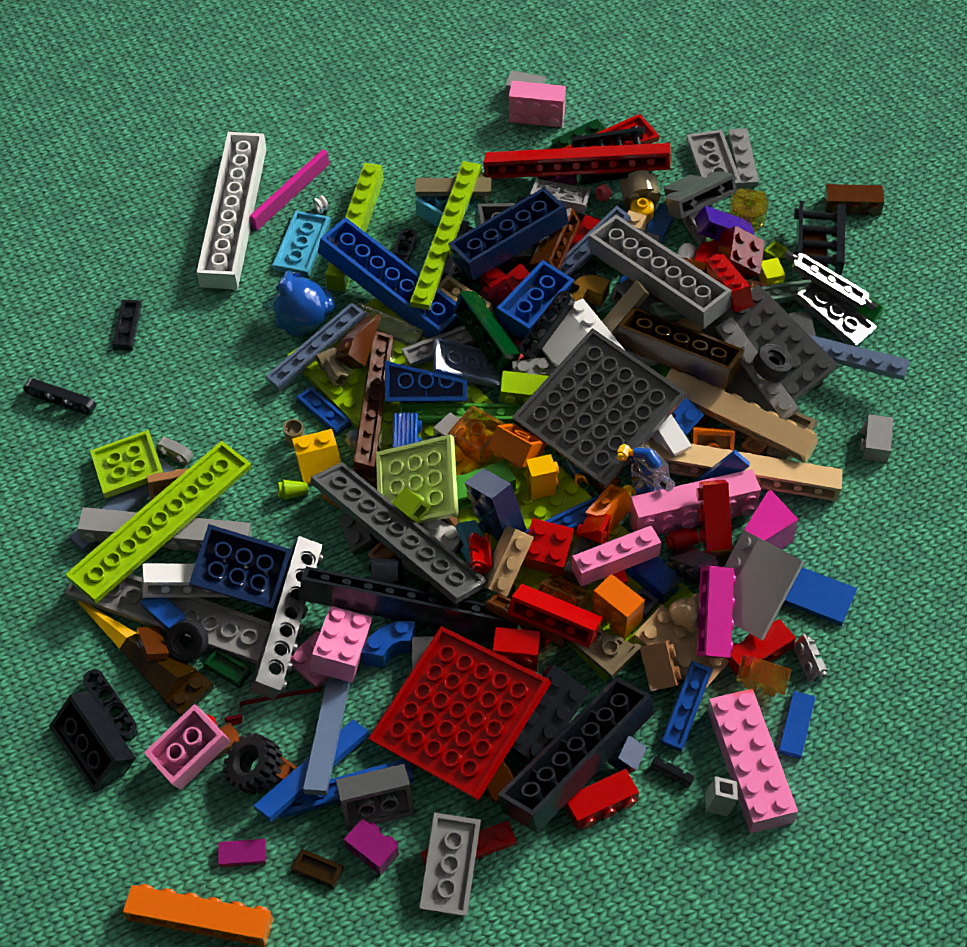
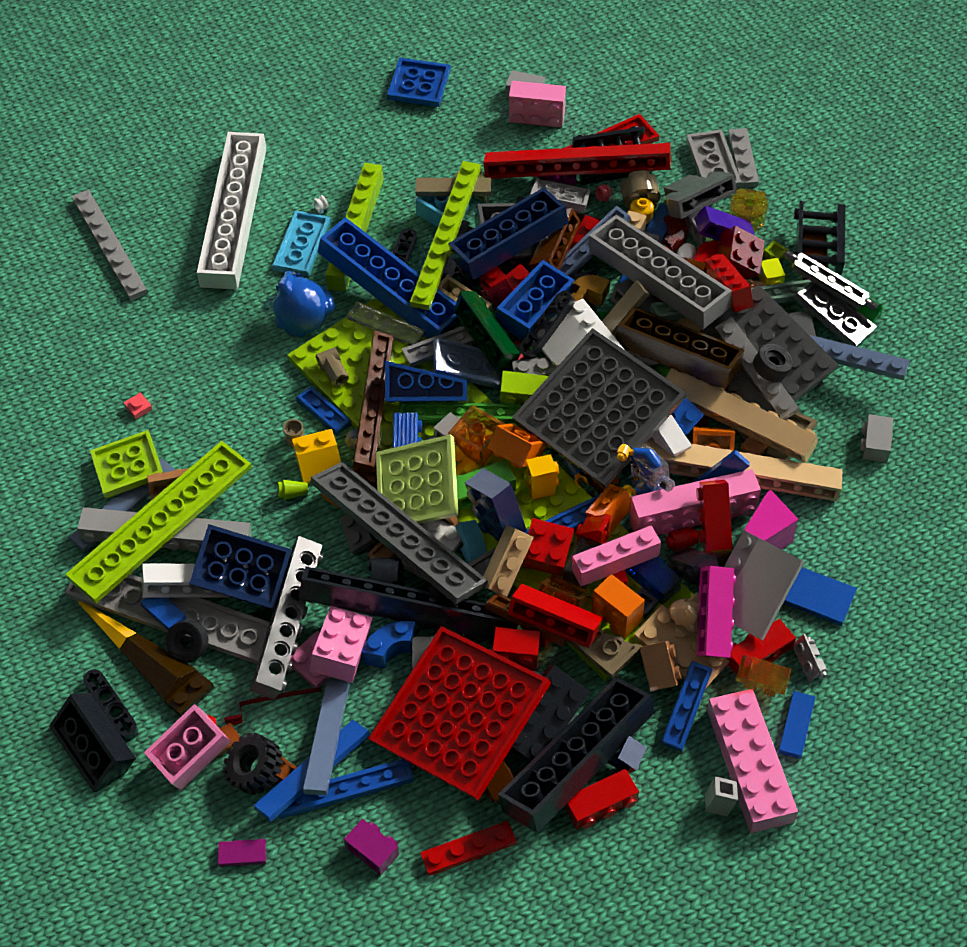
(59, 396): black beam -> none
(109, 245): none -> light grey plate
(127, 325): black tile -> none
(138, 406): none -> coral plate
(152, 643): reddish brown tile -> none
(174, 450): light grey beam -> none
(198, 915): orange brick -> none
(228, 667): dark green tile -> none
(289, 190): dark pink tile -> none
(317, 869): dark brown tile -> none
(318, 343): sand blue tile -> none
(356, 345): reddish brown slope -> none
(375, 796): dark grey slope -> none
(411, 504): lime brick -> none
(419, 82): none -> blue plate
(450, 864): light grey plate -> none
(481, 553): red hinge -> none
(587, 129): dark green plate -> none
(672, 772): black axle -> none
(676, 233): none -> clear red tile
(858, 198): reddish brown brick -> none

